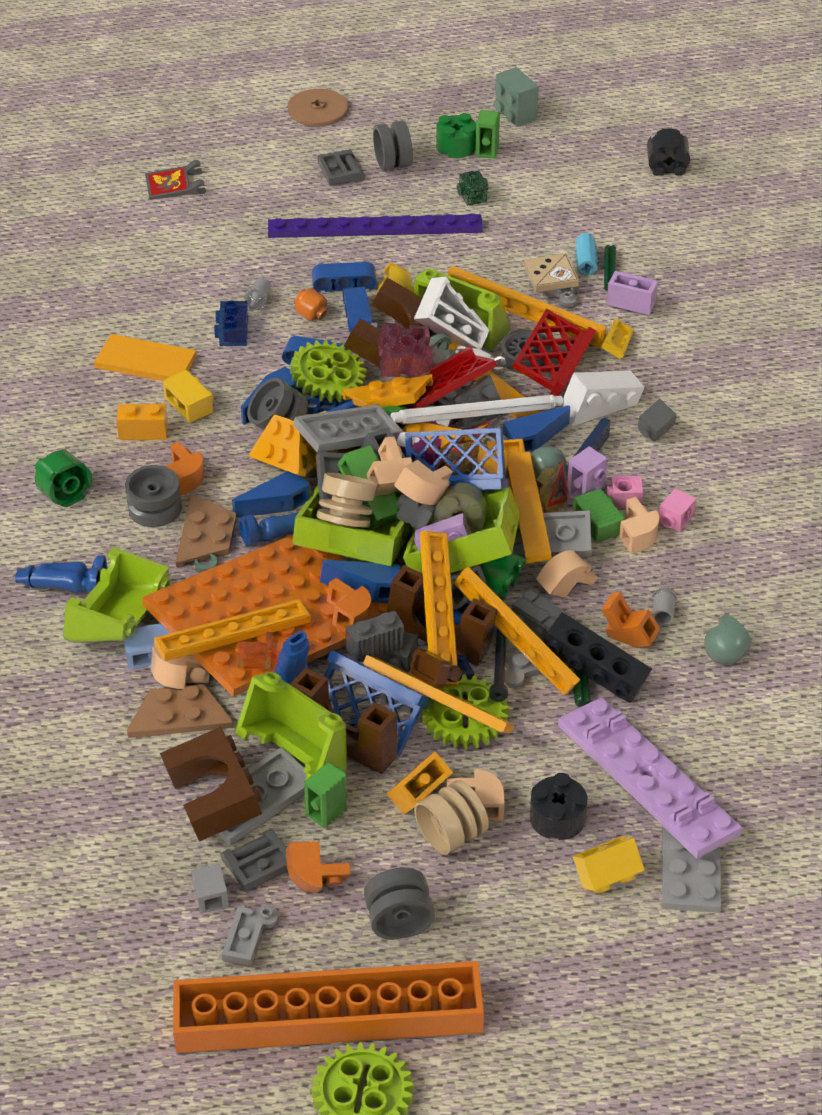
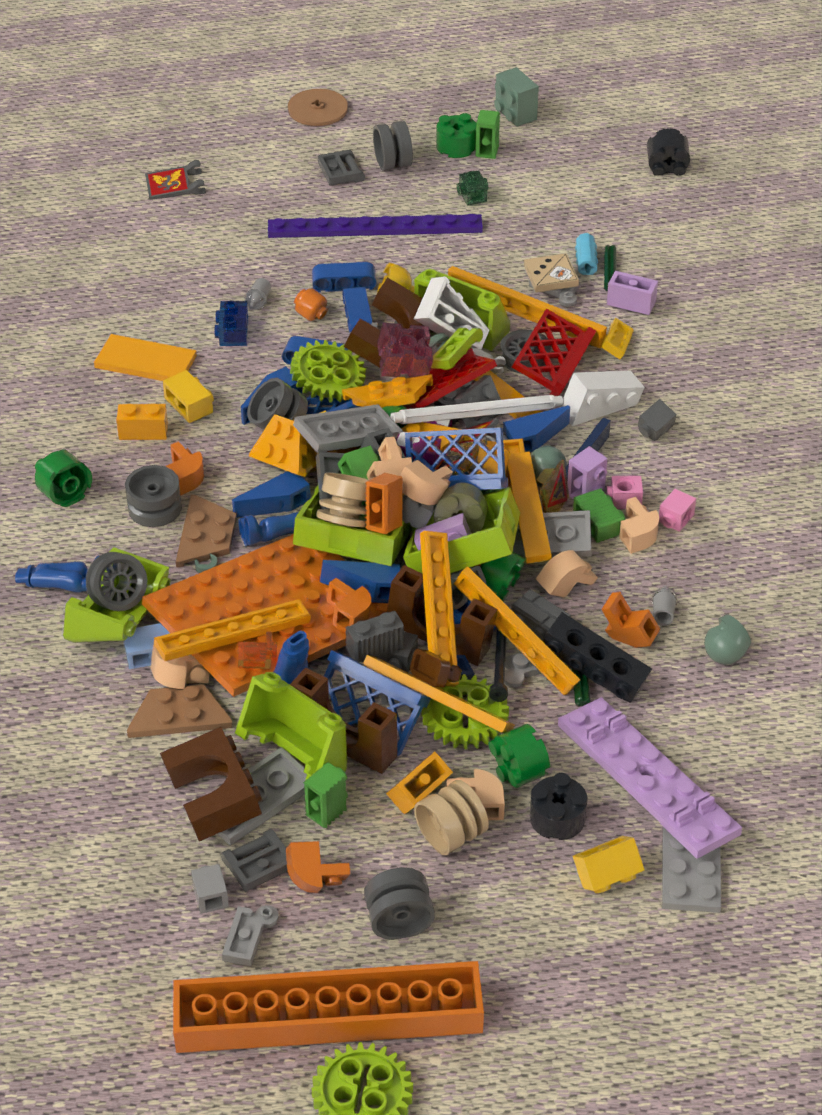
(116, 565): none -> dark grey wheel
(384, 503): none -> orange brick
(456, 347): none -> lime plate
(519, 756): none -> green brick

